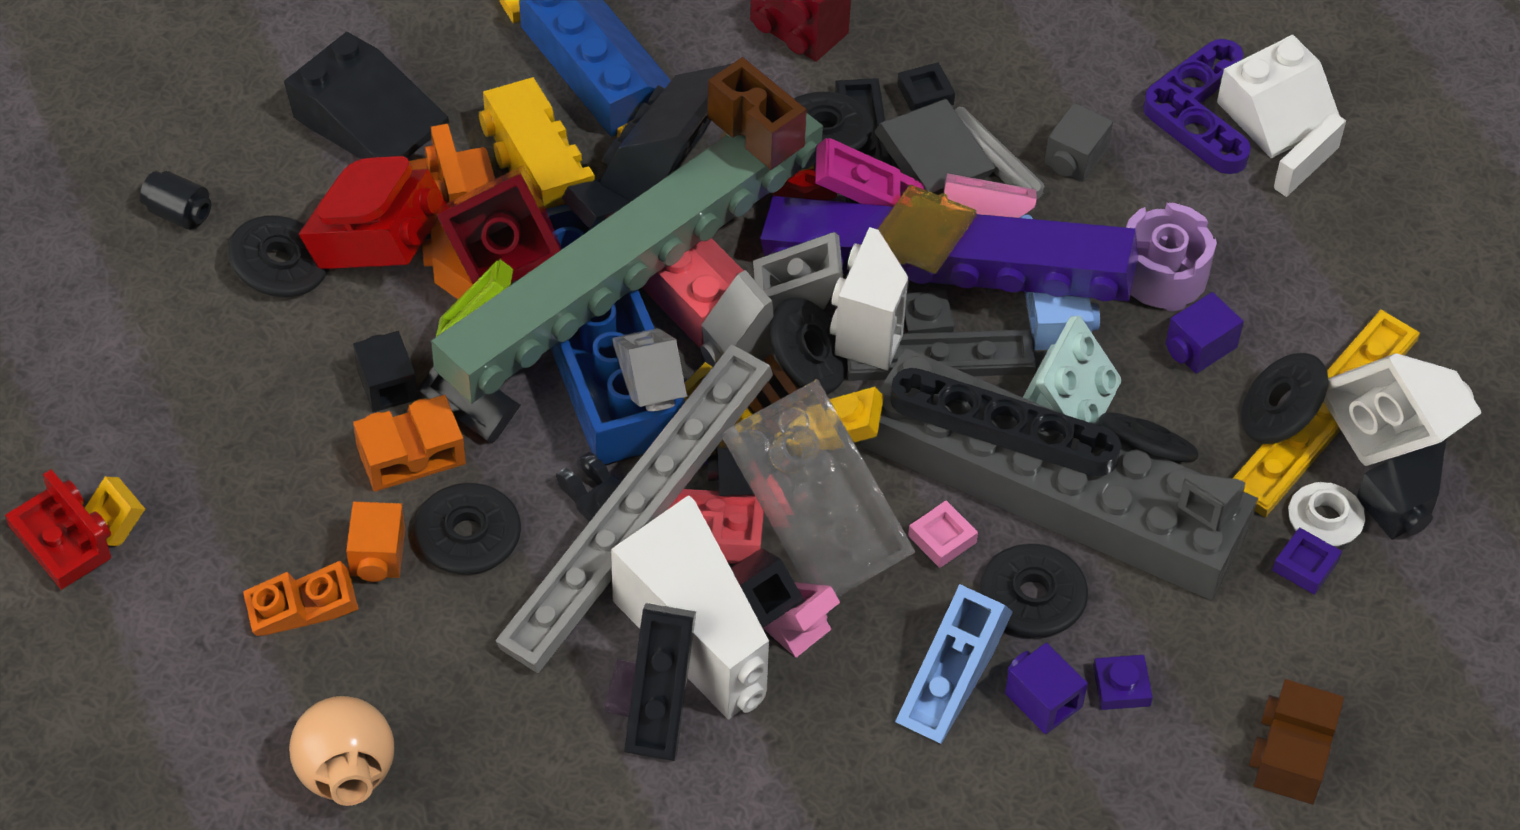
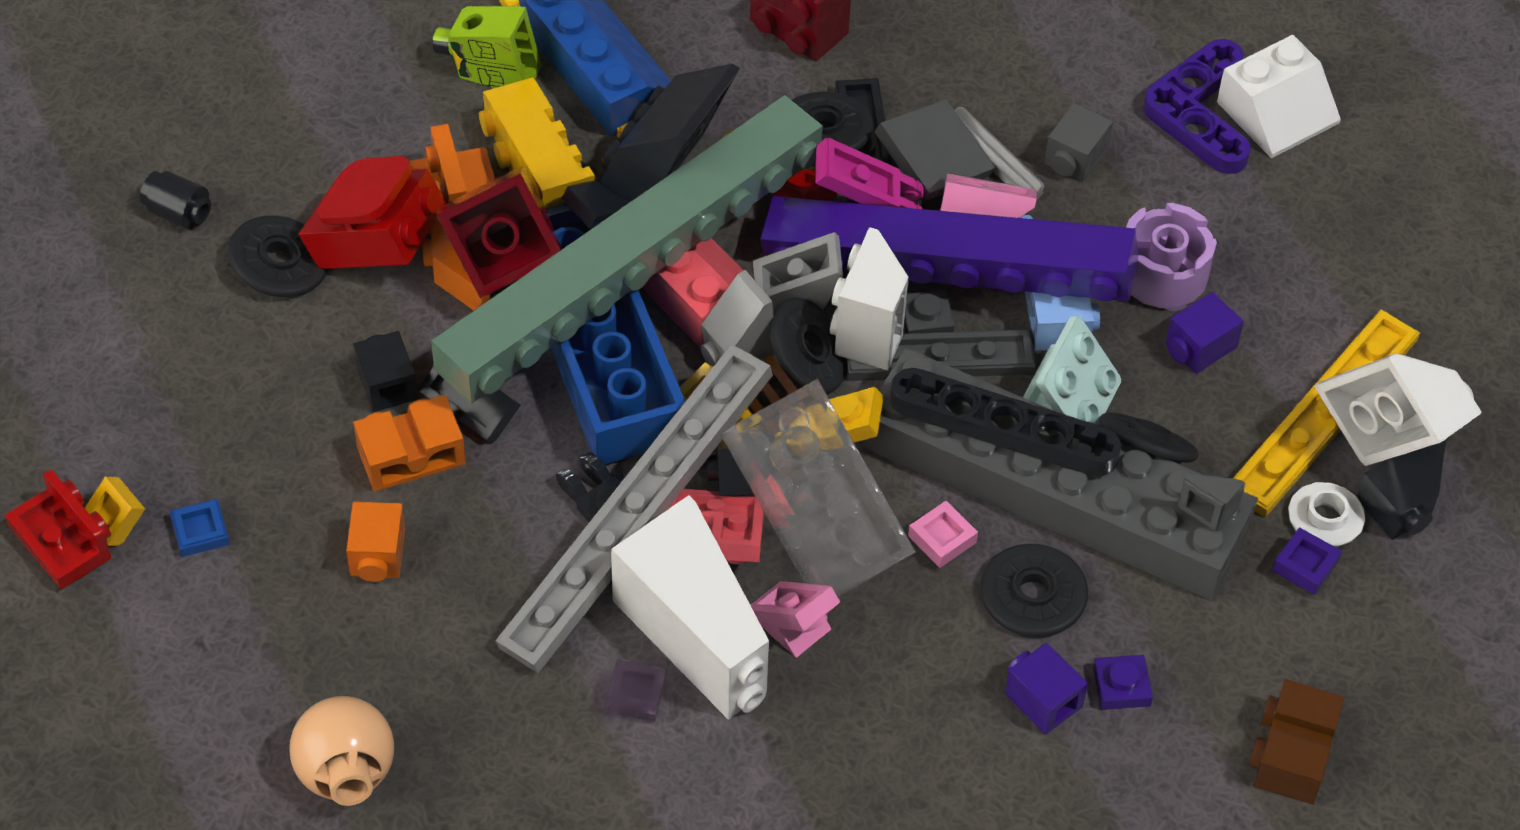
(199, 527): none -> blue tile
(293, 603): orange slope -> none
(362, 101): black slope -> none
(467, 554): black wheel -> none
(490, 284): lime tile -> none
(491, 45): none -> lime torso
(651, 368): light grey slope -> none
(660, 681): black tile -> none
(754, 106): reddish brown brick -> none
(767, 586): black brick -> none
(925, 86): black plate -> none
(925, 228): clear yellow piece -> none
(954, 663): light blue slope -> none
(1308, 384): black wheel -> none
(1309, 154): white tile -> none

